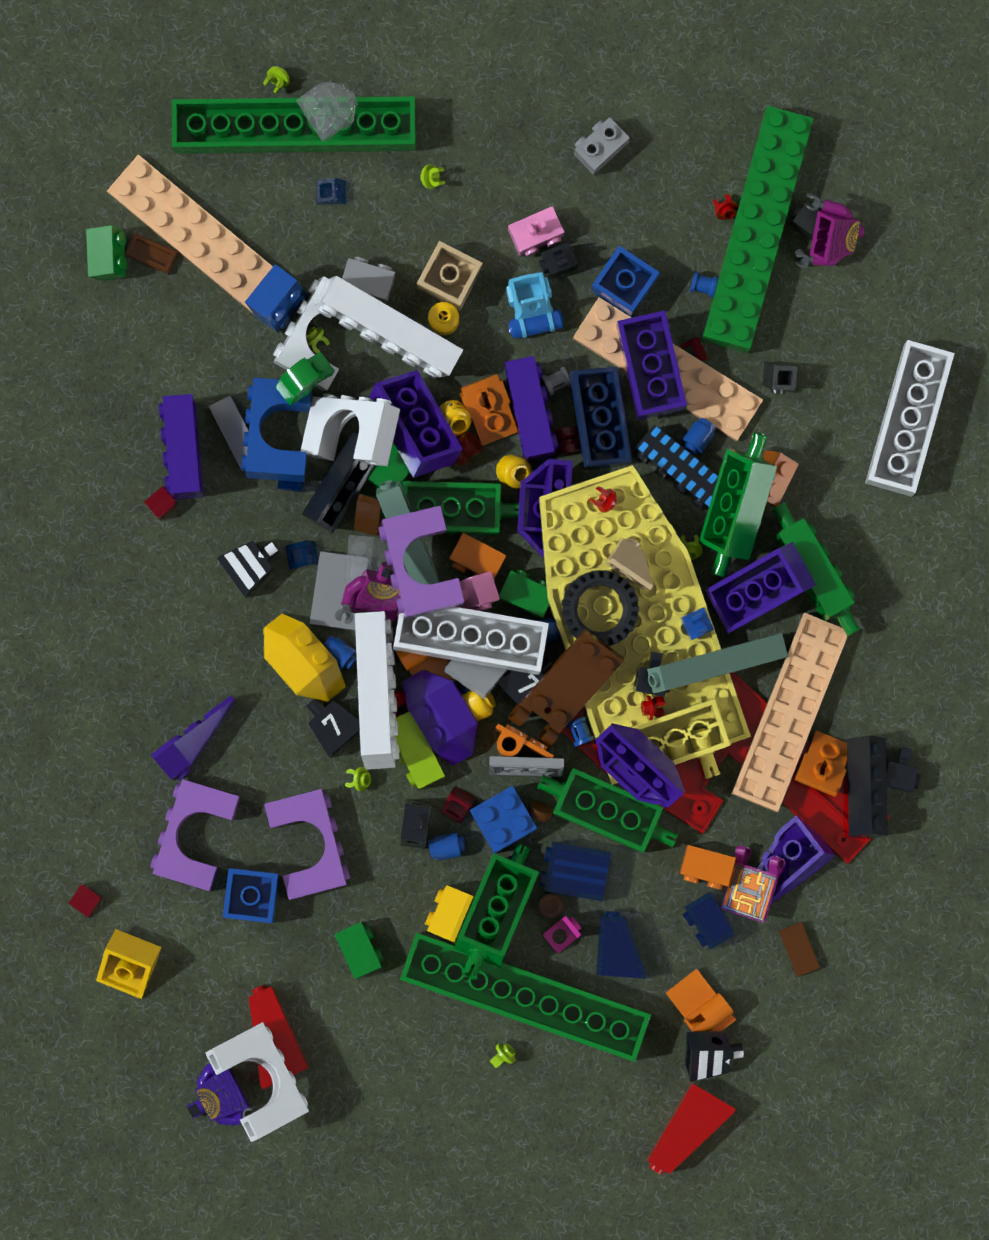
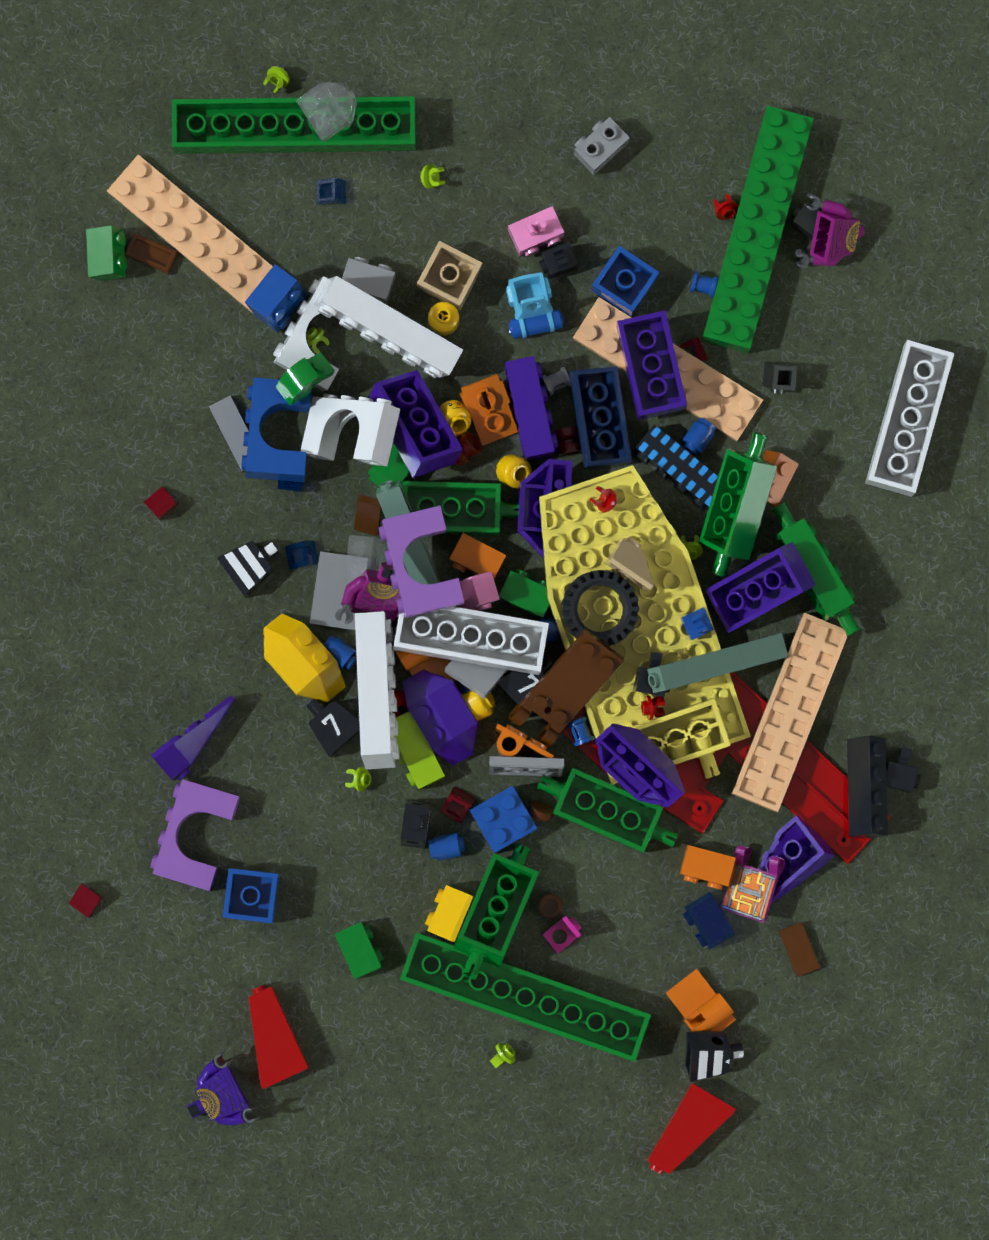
(128, 963): yellow slope -> none
(182, 445): dark purple brick -> none
(258, 1047): white arch -> none
(328, 872): medium lavender arch -> none
(338, 488): black brick -> none
(575, 871): clear blue brick -> none
(616, 949): clear blue slope -> none
(823, 764): orange piece -> none

